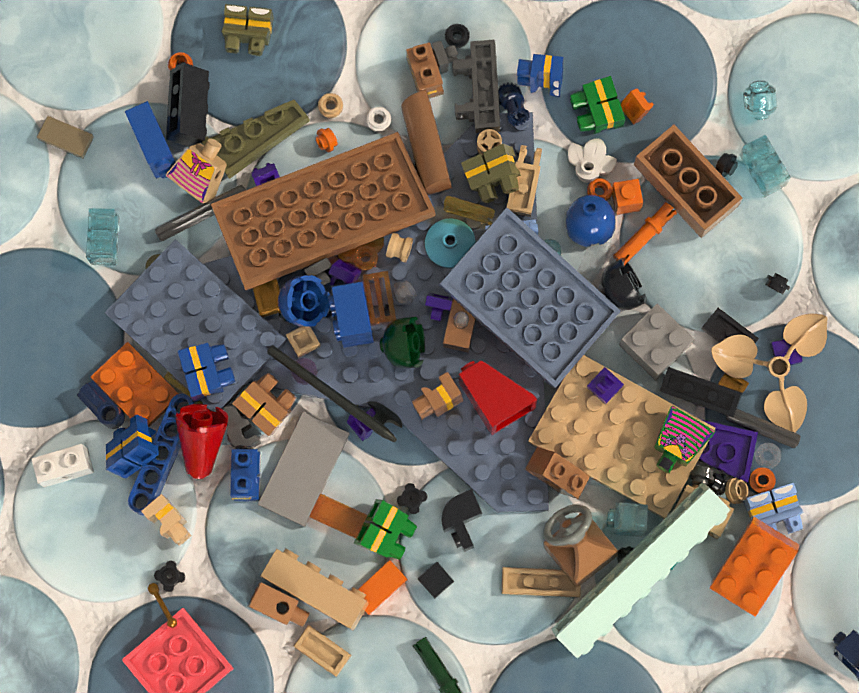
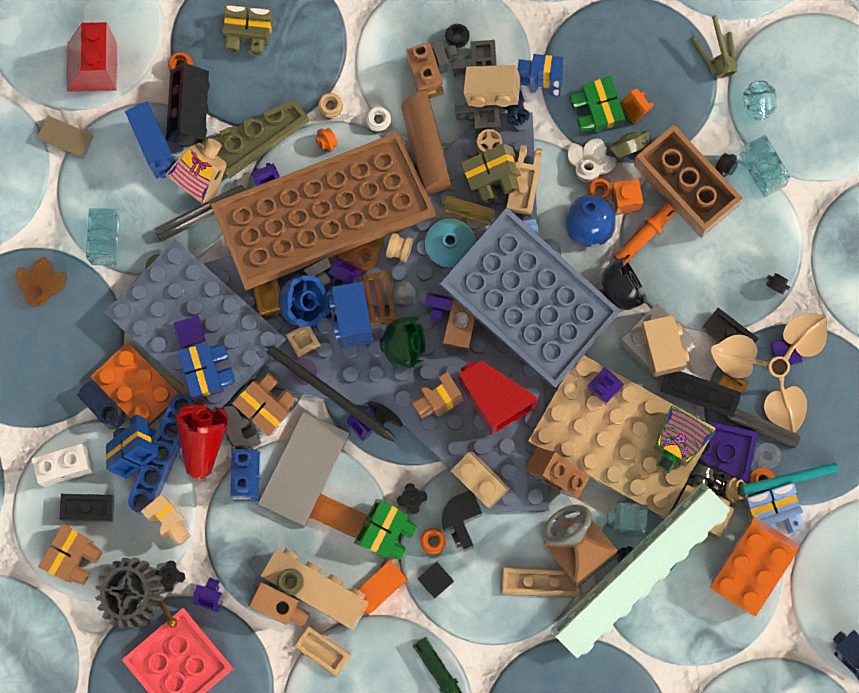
(40, 278): none -> clear orange plate
(69, 567): none -> medium nougat hips
(86, 507): none -> black plate
(92, 58): none -> red slope
(123, 612): none -> dark grey gear
(189, 331): none -> dark purple tile
(208, 596): none -> dark purple tile
(288, 573): none -> olive plate
(433, 532): none -> orange plate
(480, 479): none -> tan brick
(492, 85): none -> tan brick
(631, 143): none -> olive hat
(664, 345): none -> tan brick
(724, 64): none -> olive plant
(789, 478): none -> teal bar

